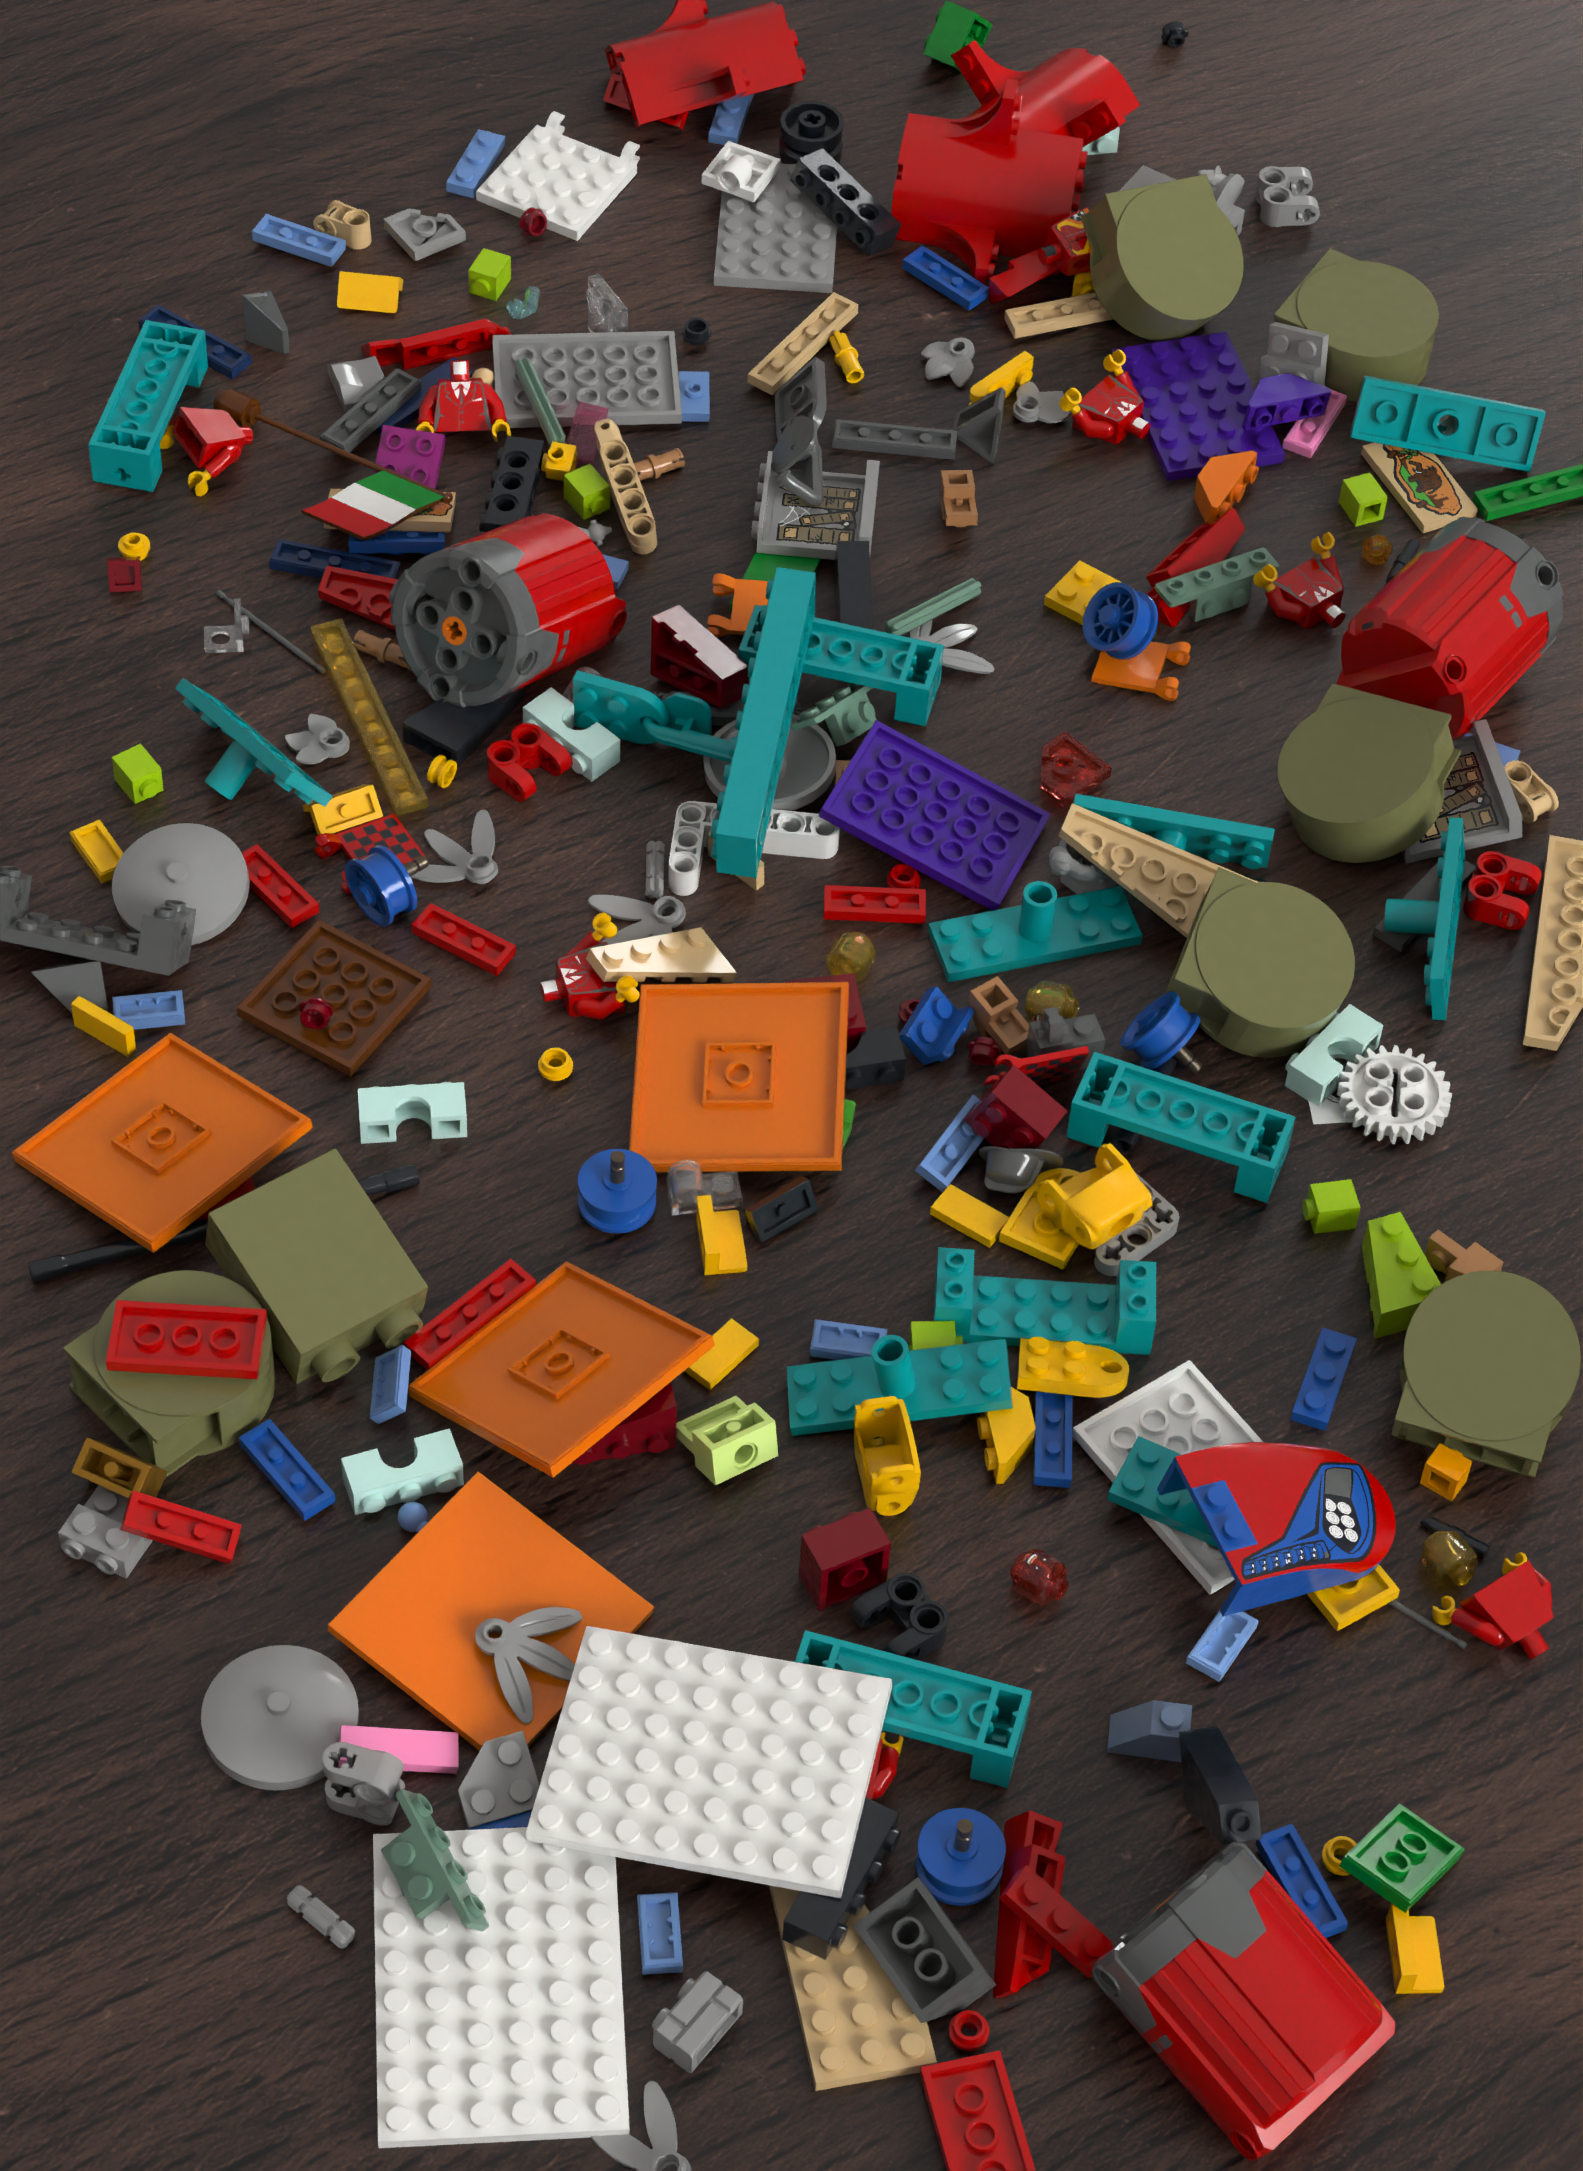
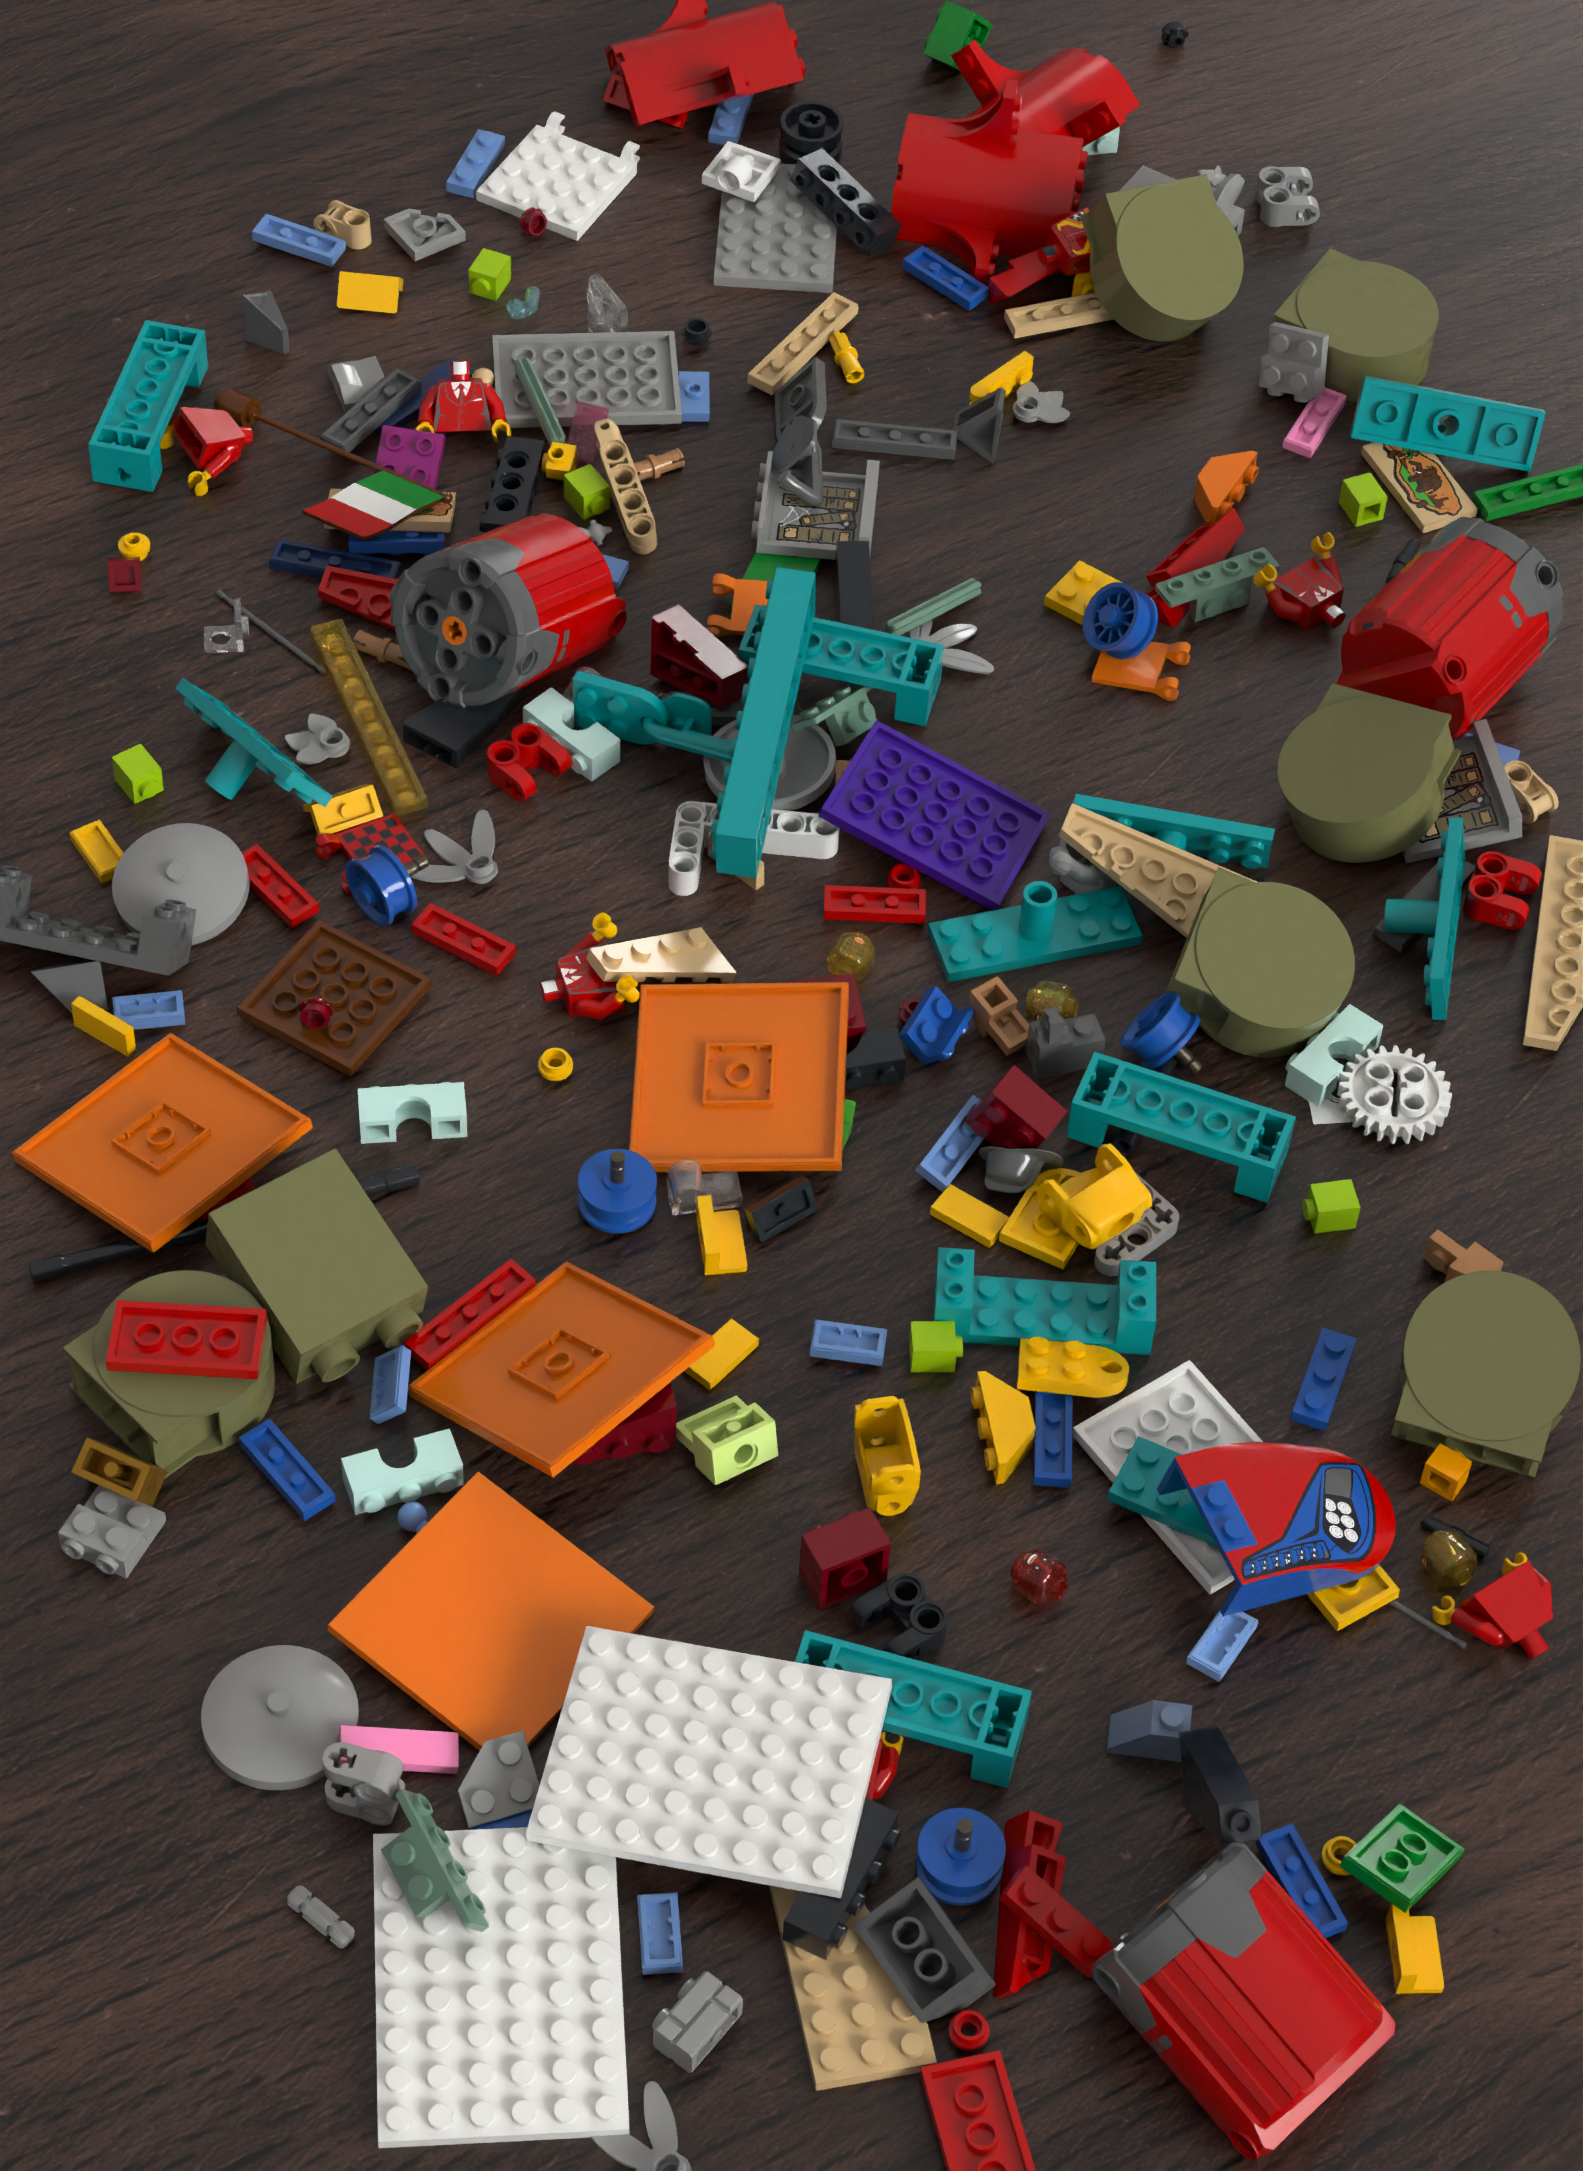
(180, 1527): red plate -> none
(220, 354): dark blue tile -> none
(435, 345): red wedge -> none
(442, 771): yellow bush -> none
(516, 1644): light grey plant -> none
(650, 917): light grey plant -> none
(654, 869): light grey axle -> none
(929, 1381): teal plate -> none
(946, 360): light grey plate -> none
(958, 498): medium nougat brick -> none
(983, 1051): dark red plate -> none
(1045, 1067): red flag -> none
(1070, 769): clear red plate -> none
(1110, 407): red torso -> none
(1196, 403): dark purple plate -> none
(1285, 400): dark purple slope -> none
(1376, 556): clear orange plate -> none
(1395, 1273): lime wedge -> none

